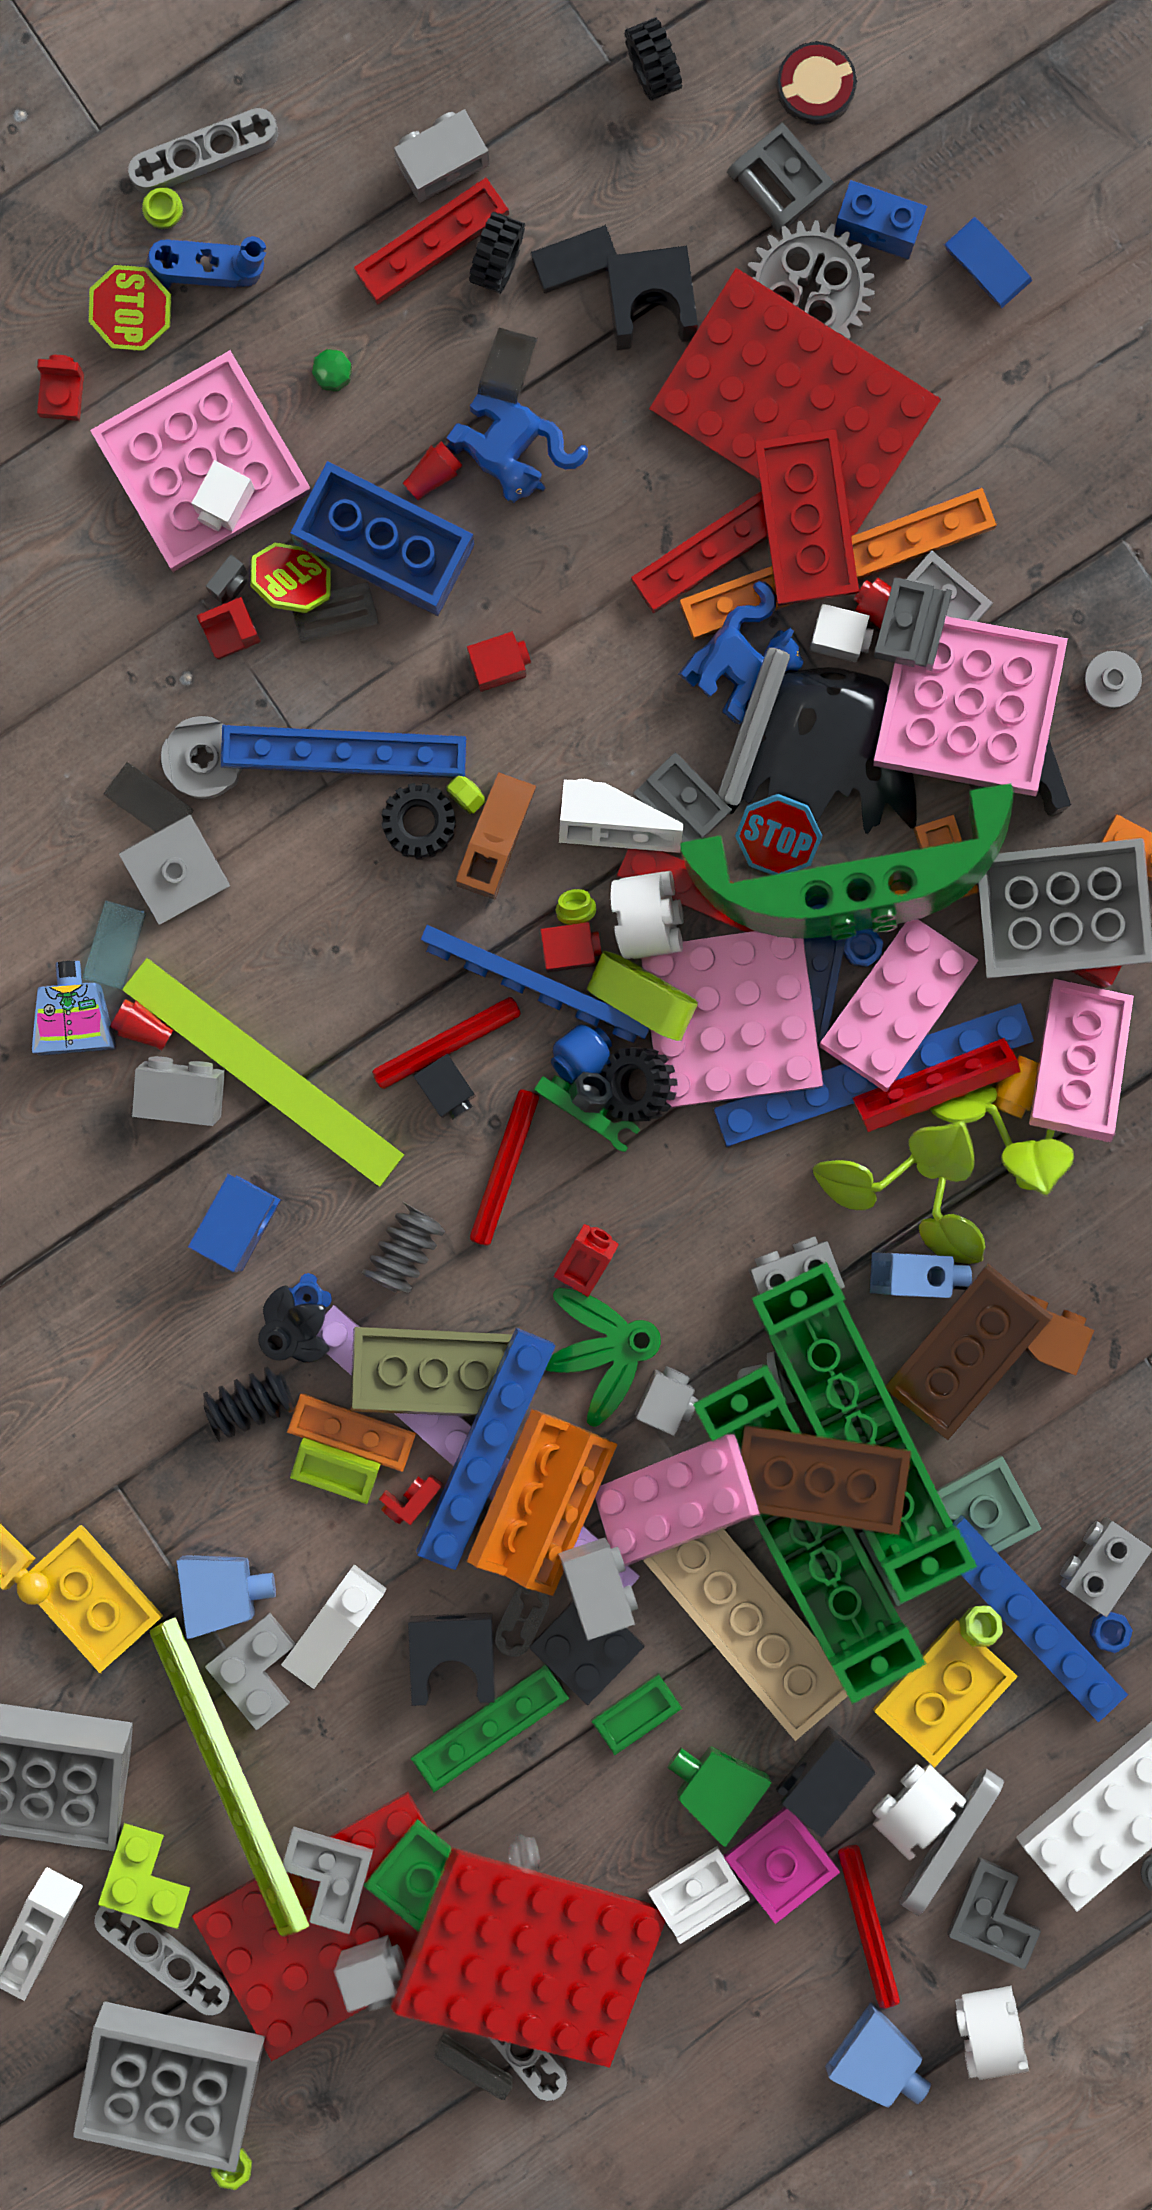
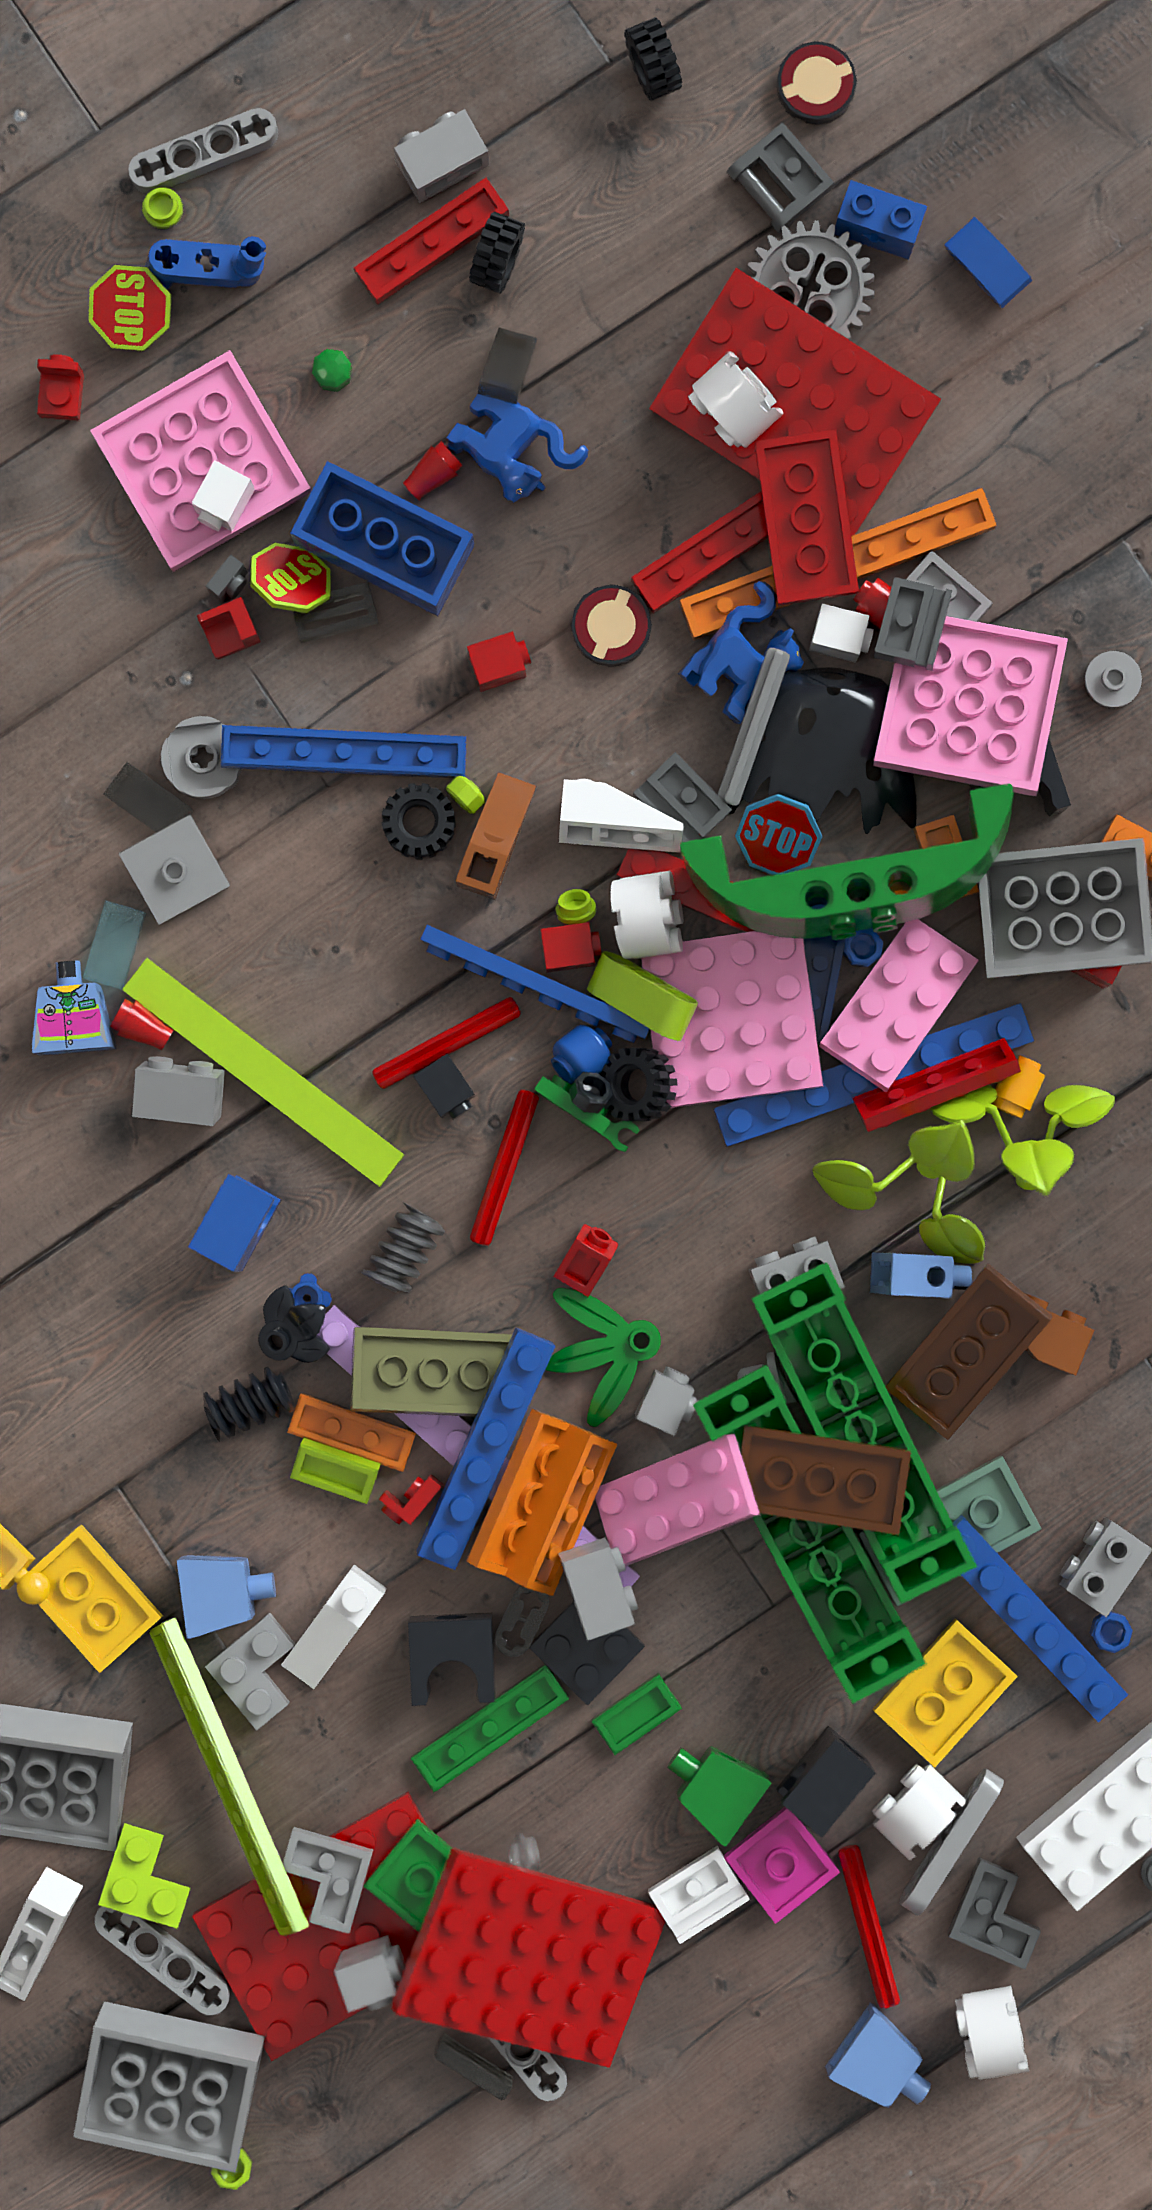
(573, 258): black tile -> none
(611, 625): none -> tile
(648, 279): black piece -> none
(735, 401): none -> white brick
(752, 1628): tan plate -> none
(981, 1626): lime tile -> none
(1081, 1060): bright pink plate -> none

